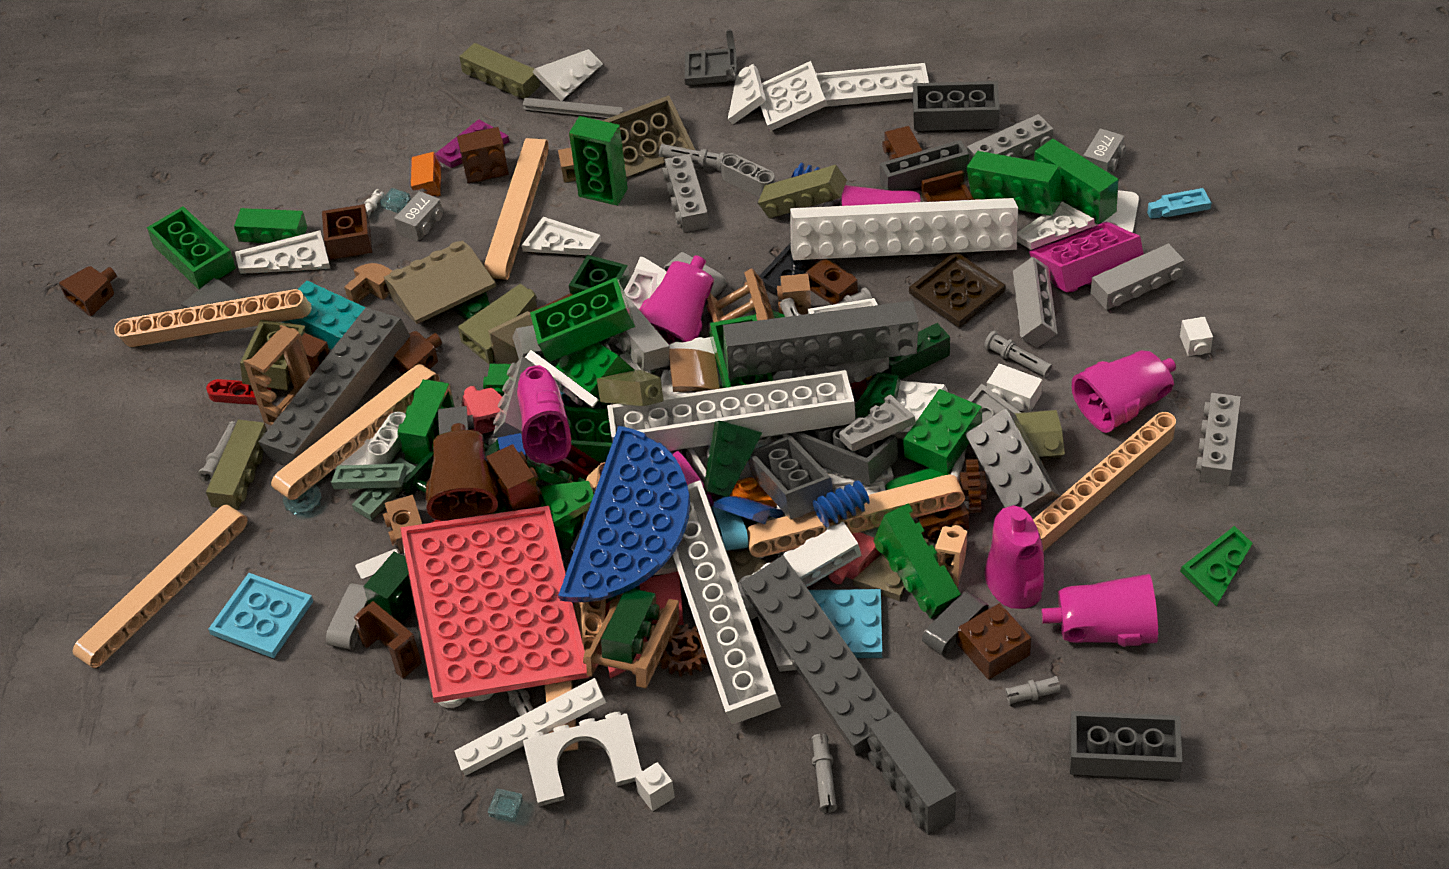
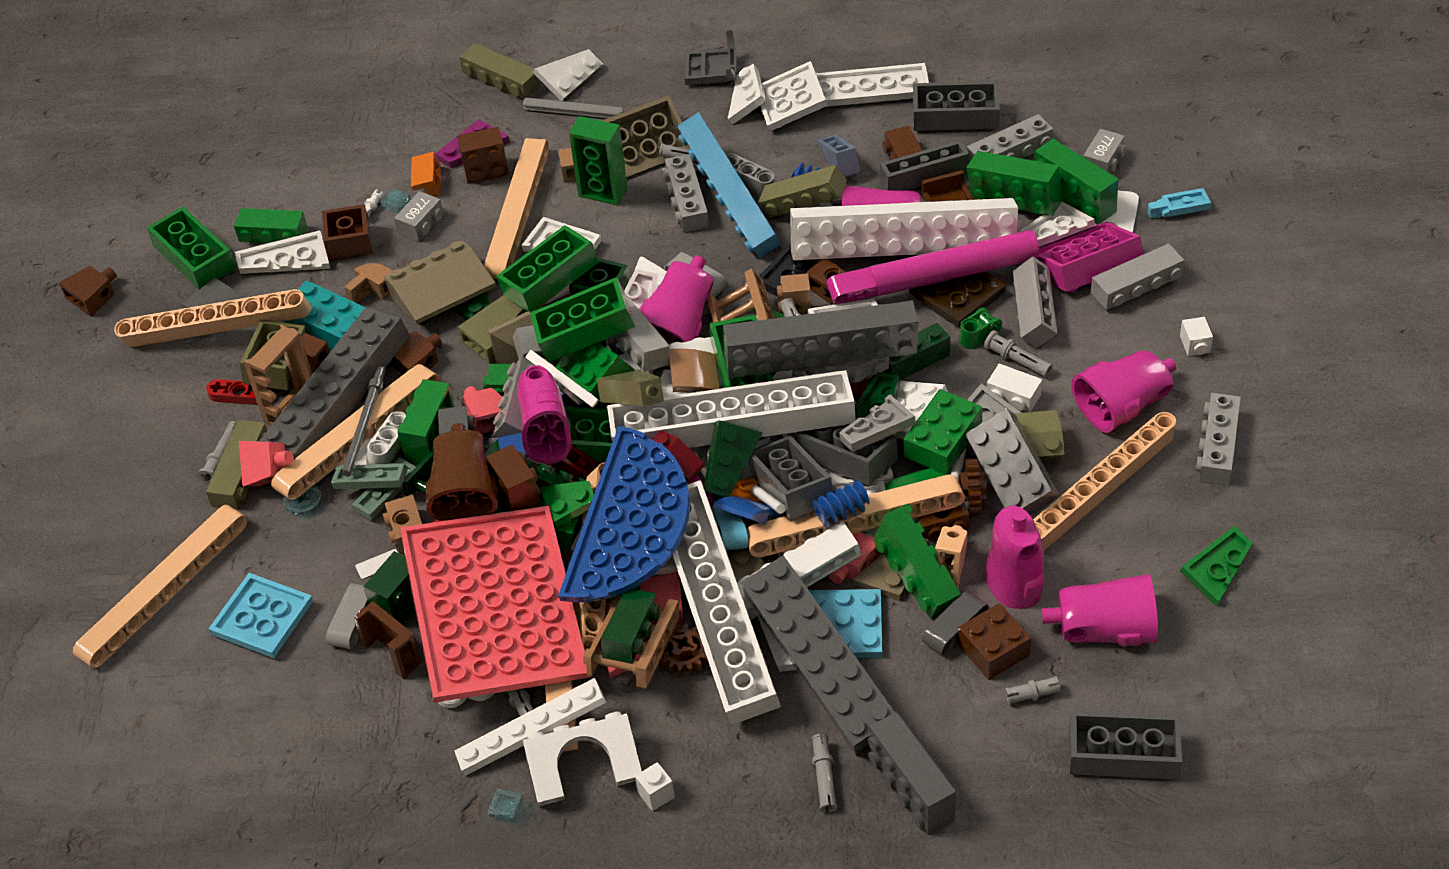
(262, 461): none -> coral torso
(375, 387): none -> dark grey bar
(547, 269): none -> green brick
(688, 461): none -> dark red slope
(729, 185): none -> dark azure brick
(768, 499): none -> white bar
(840, 153): none -> sand blue slope
(933, 267): none -> dark pink piece
(977, 328): none -> green piece

